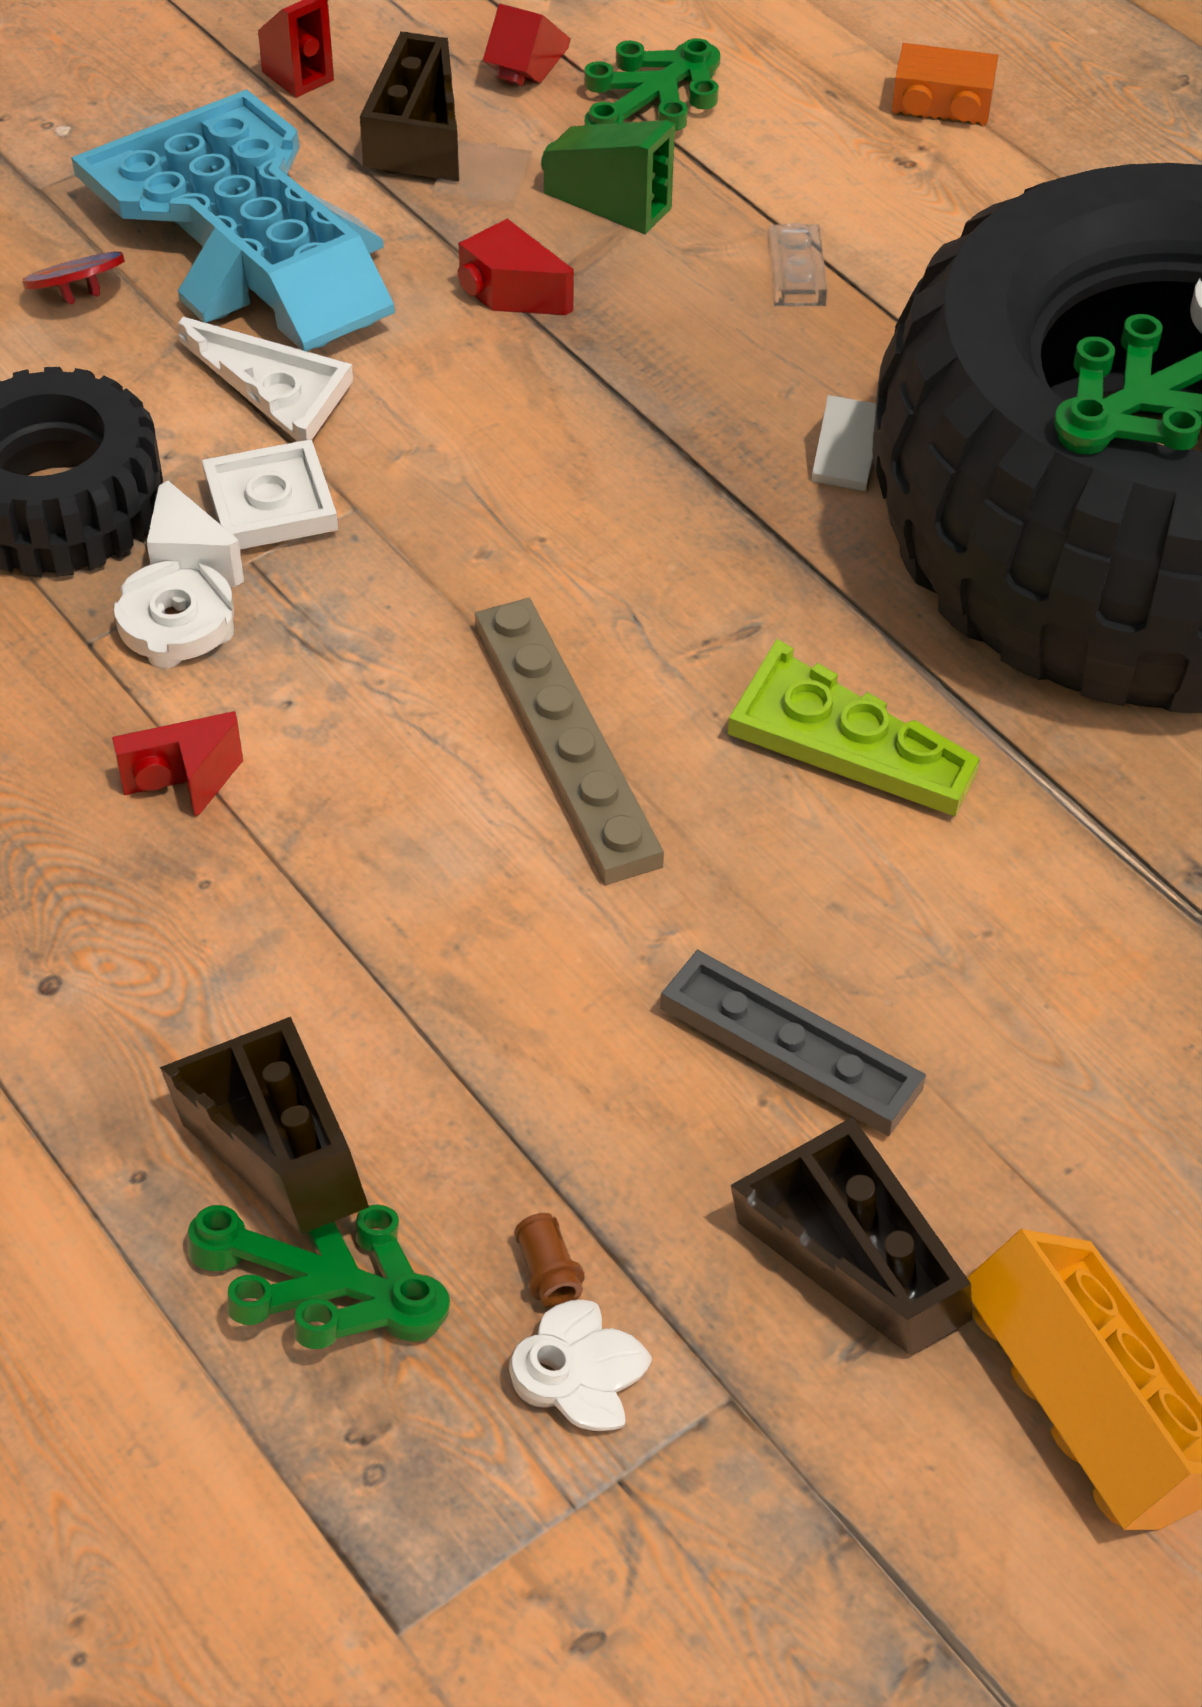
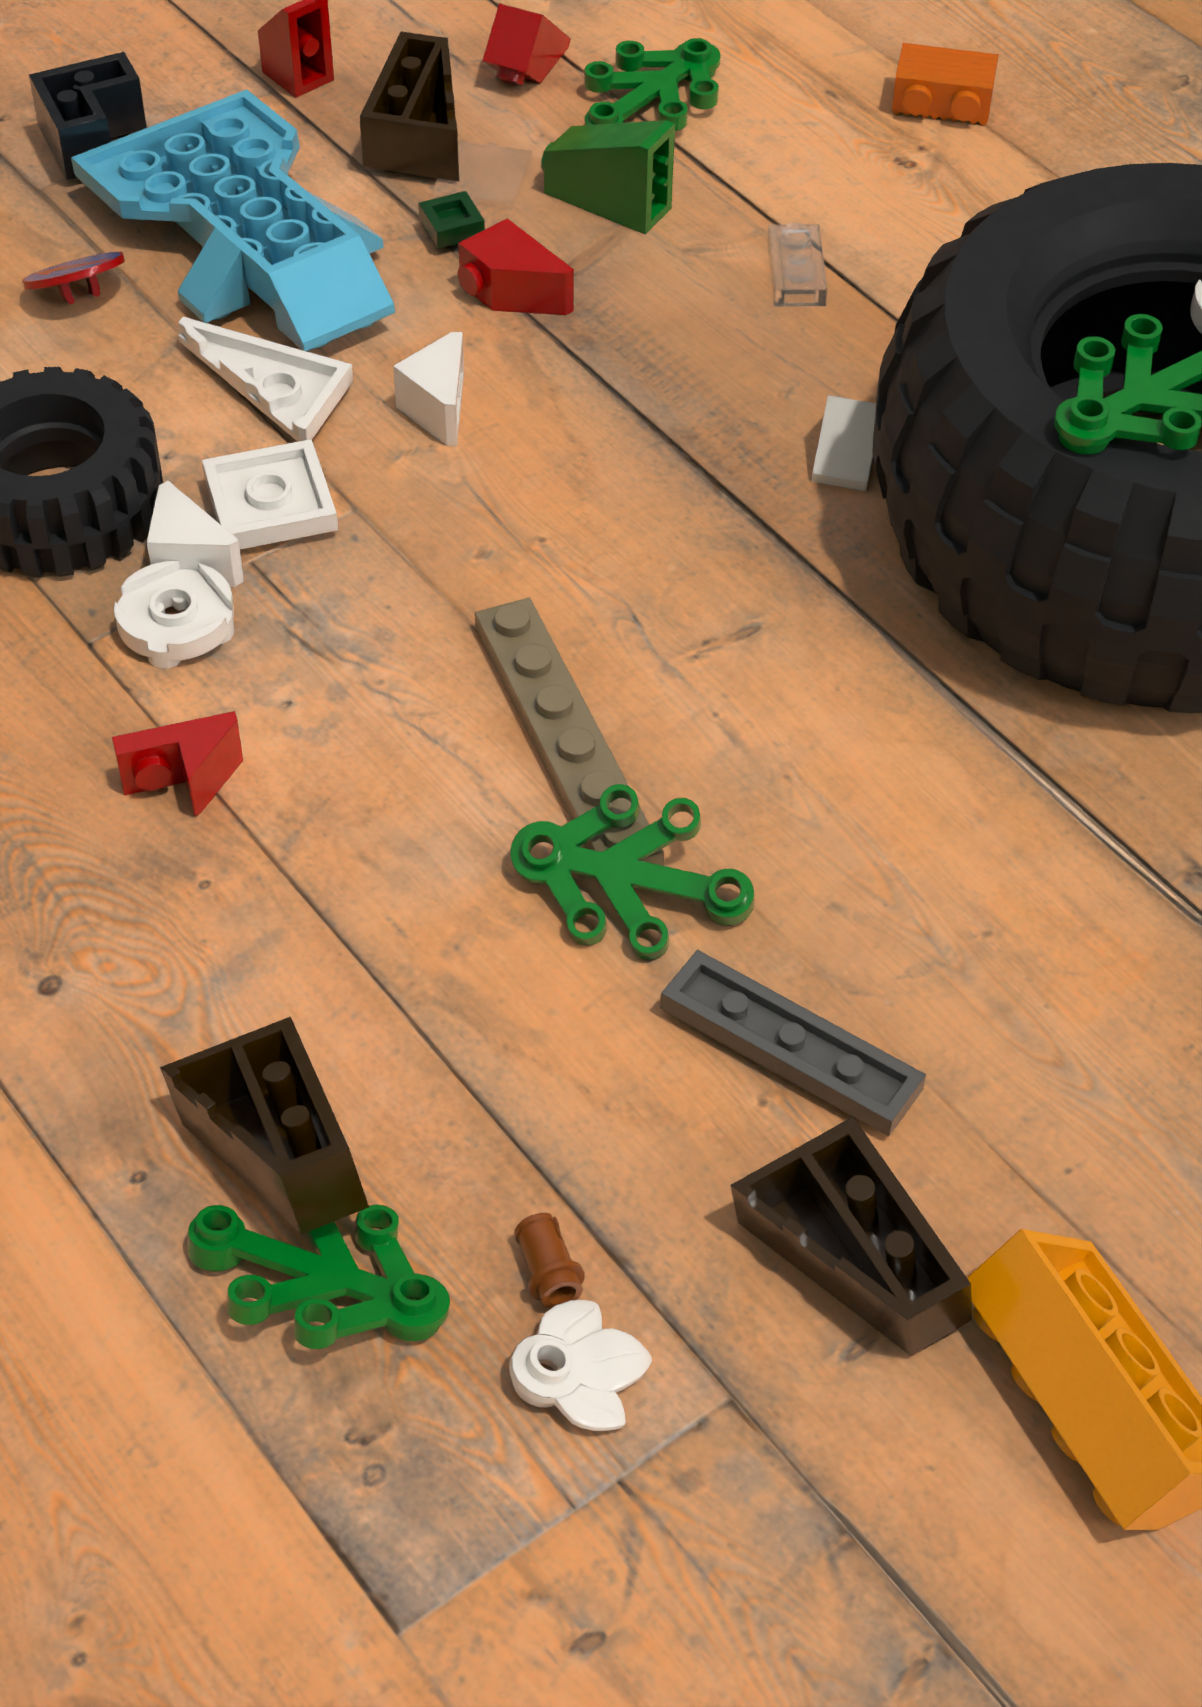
(87, 105): none -> black brick
(432, 387): none -> white slope
(450, 219): none -> dark green plate
(622, 868): none -> green plant
(826, 725): lime wing -> none

